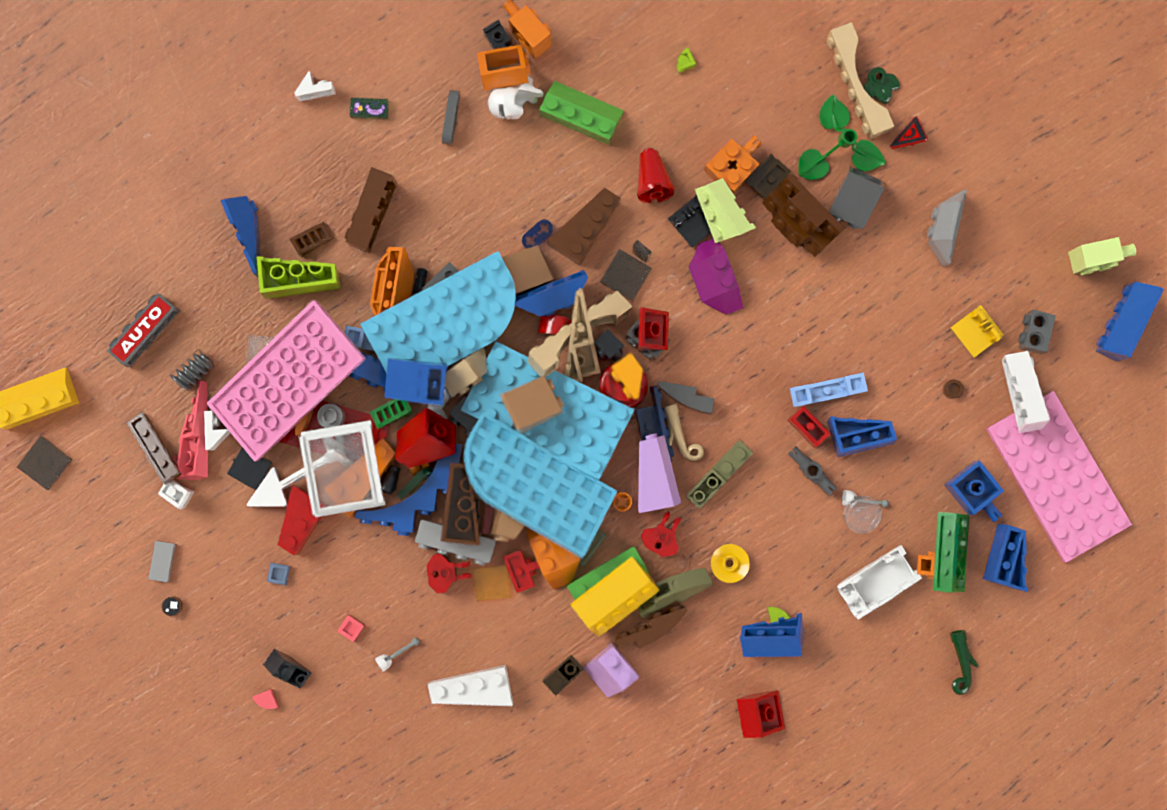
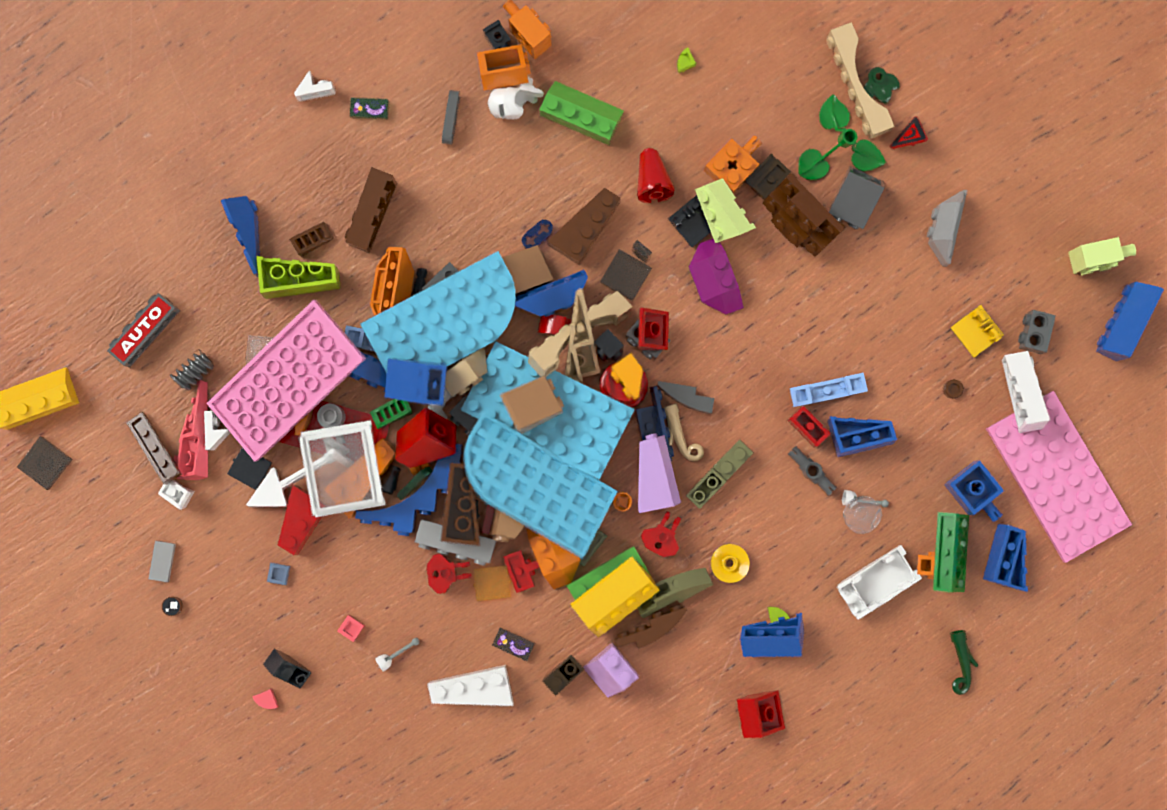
(513, 644): none -> clear smoke tile

